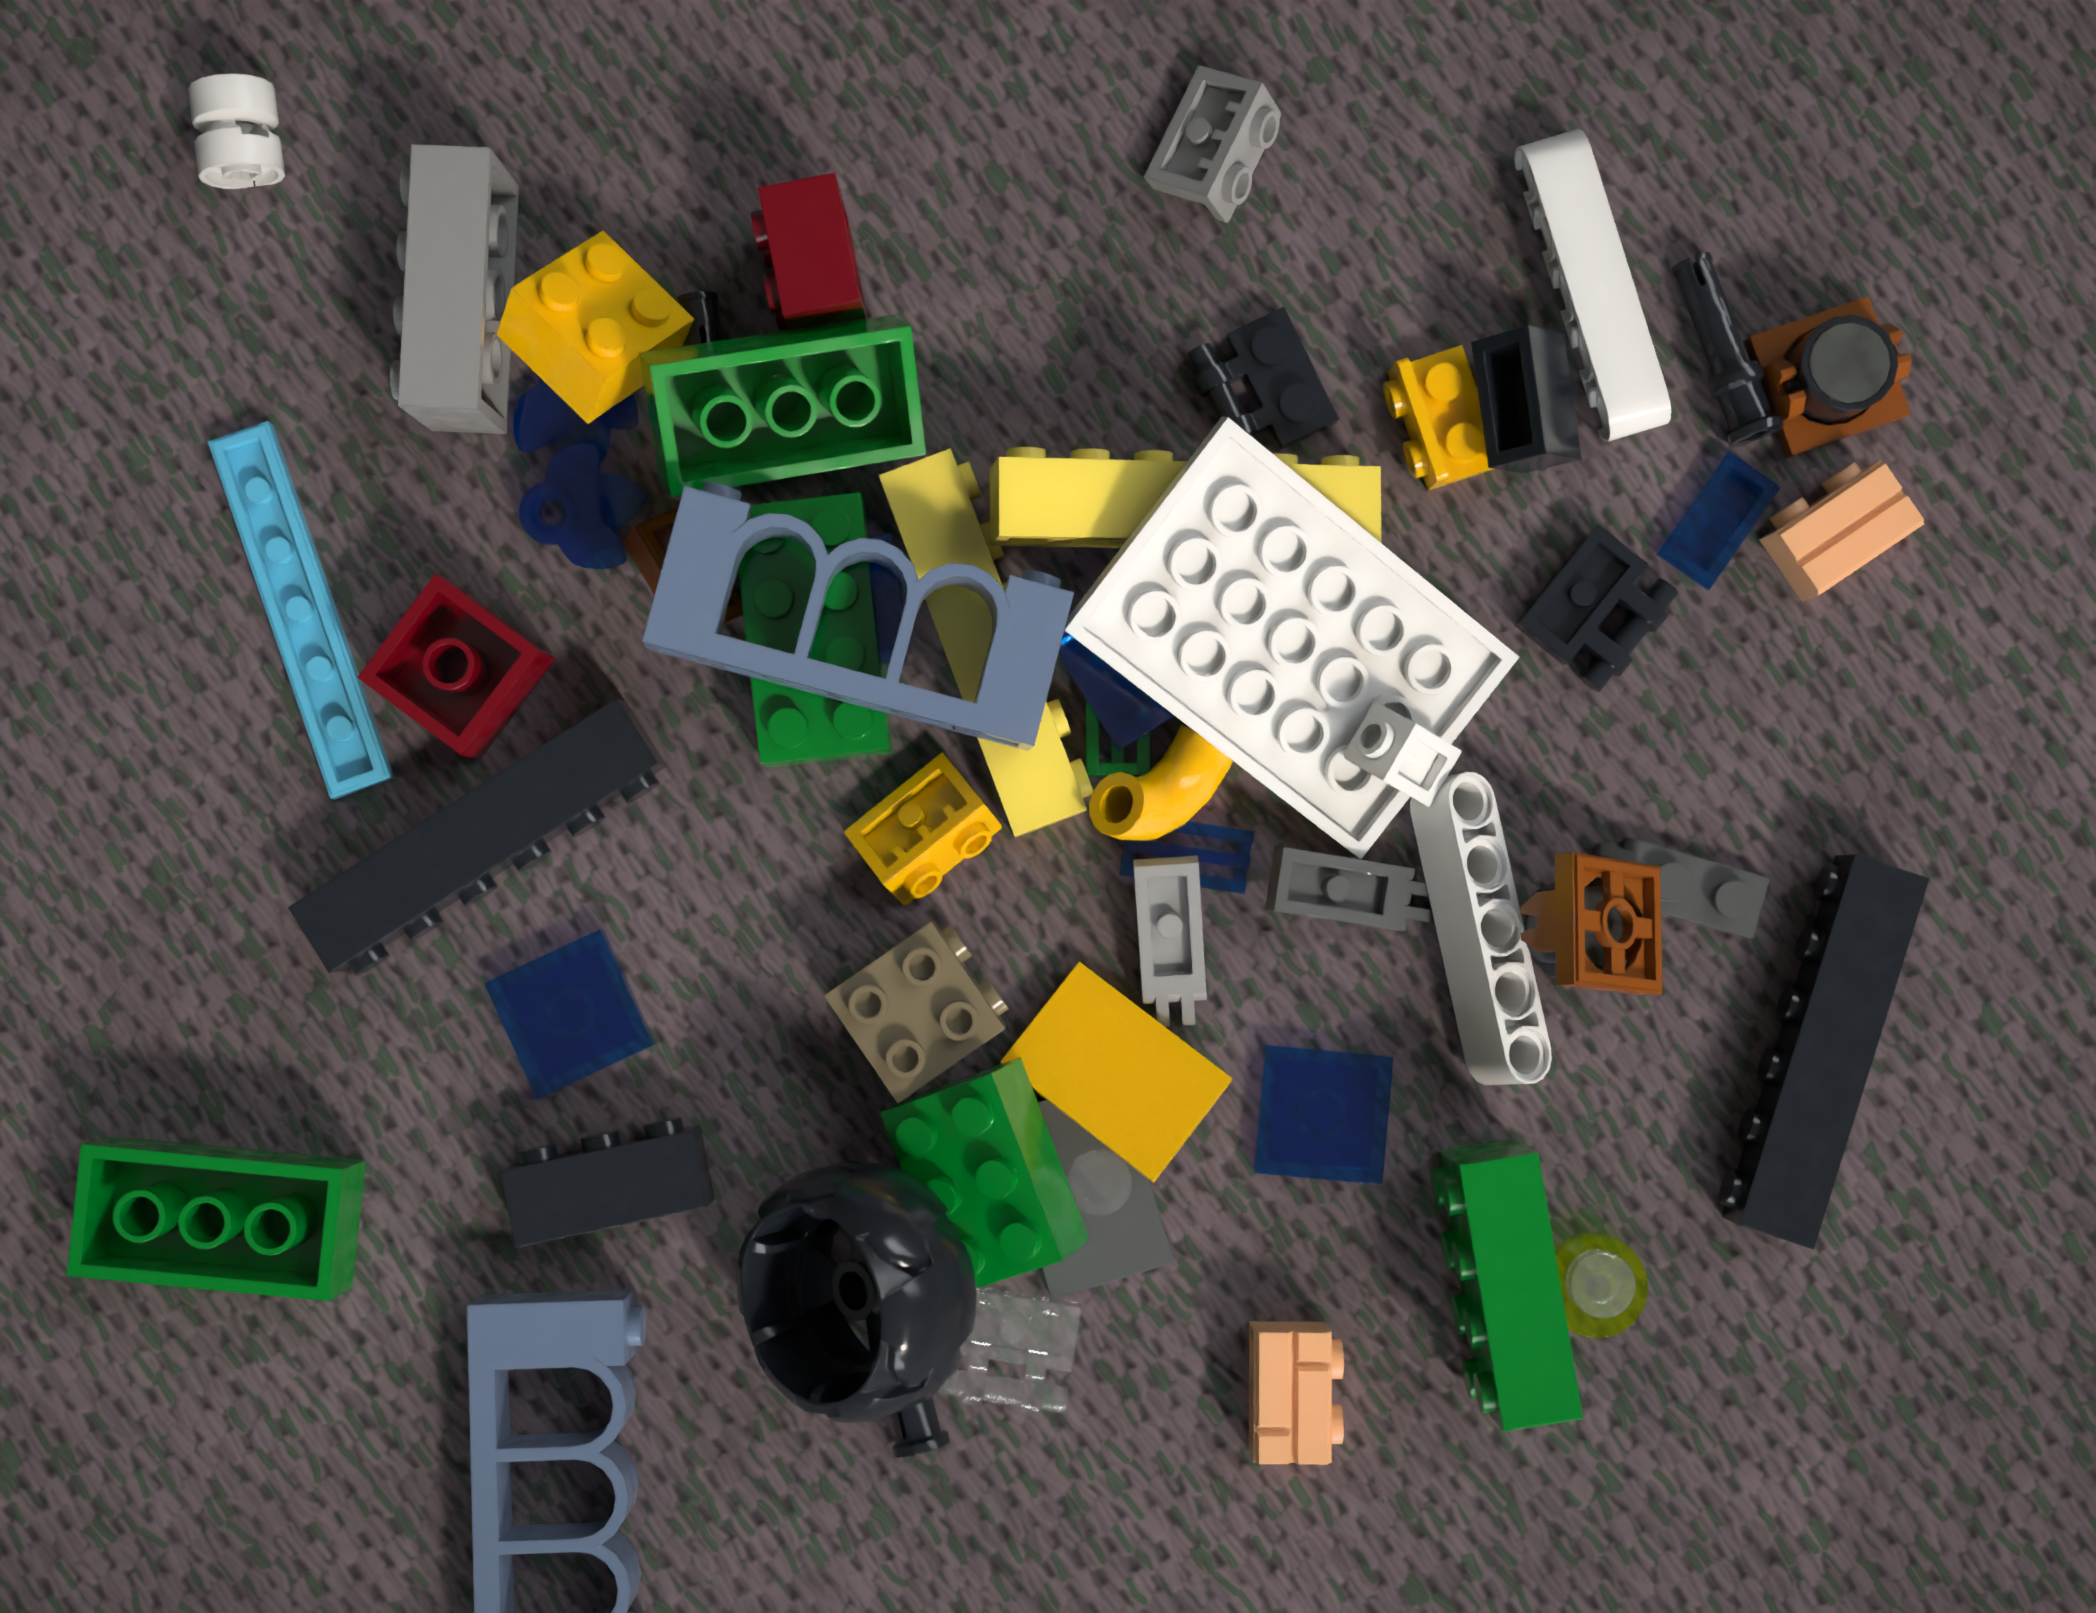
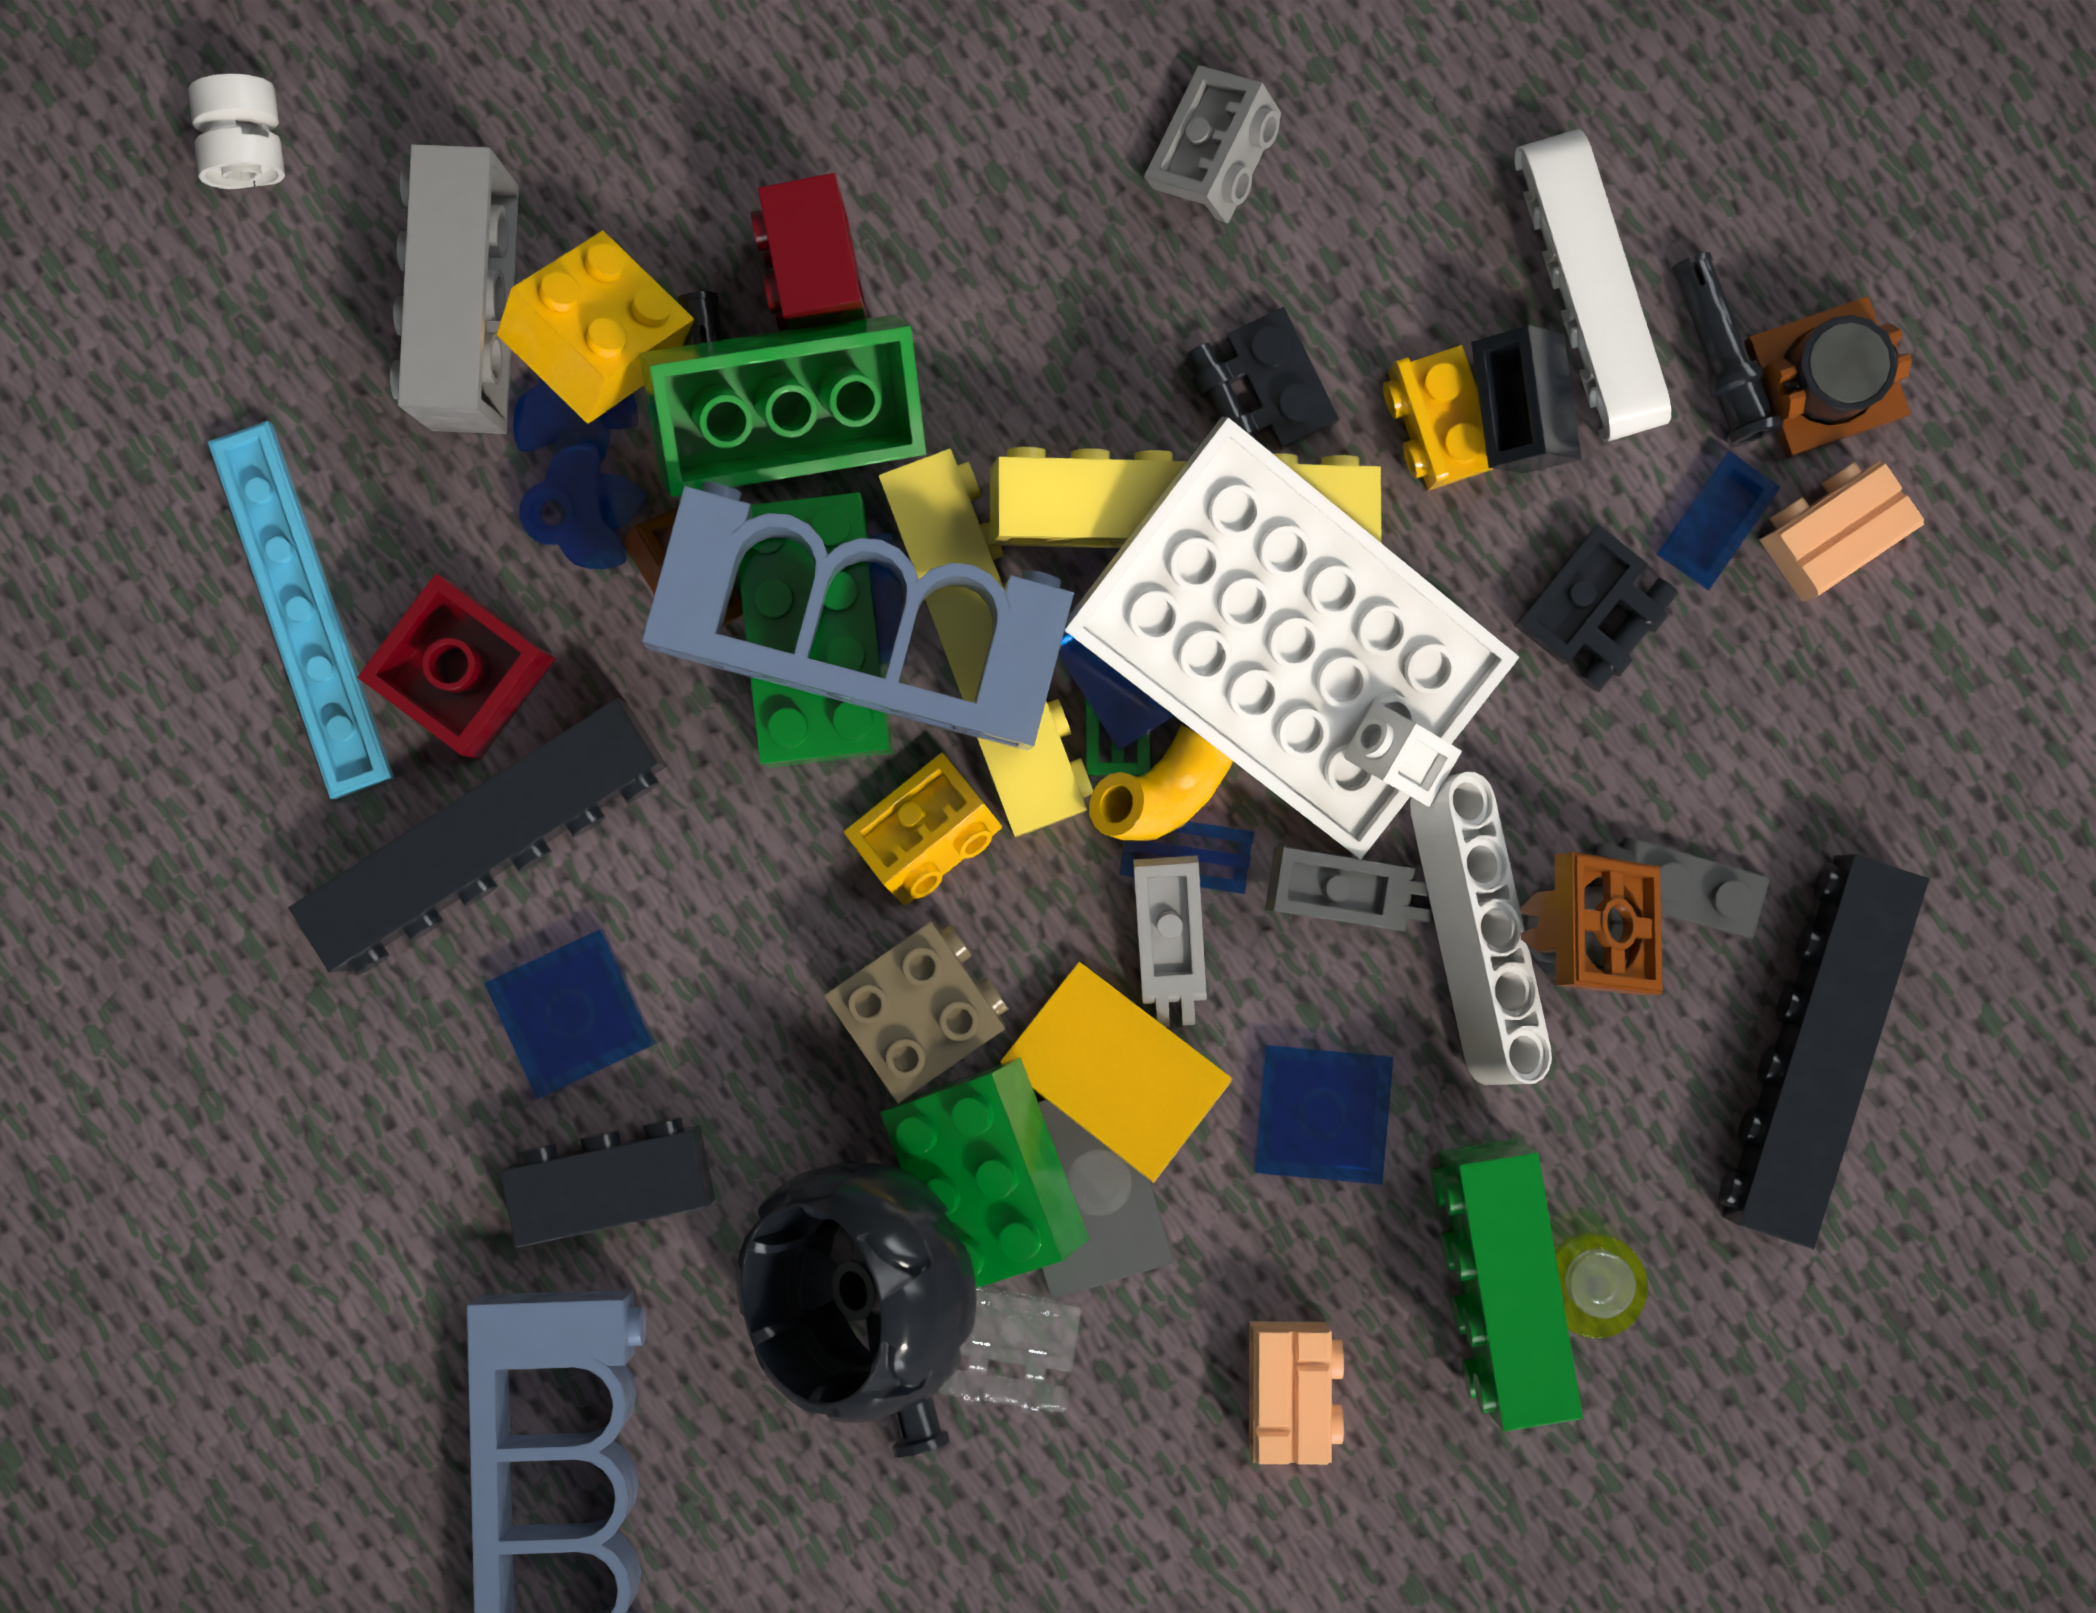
(216, 1218): green brick -> none

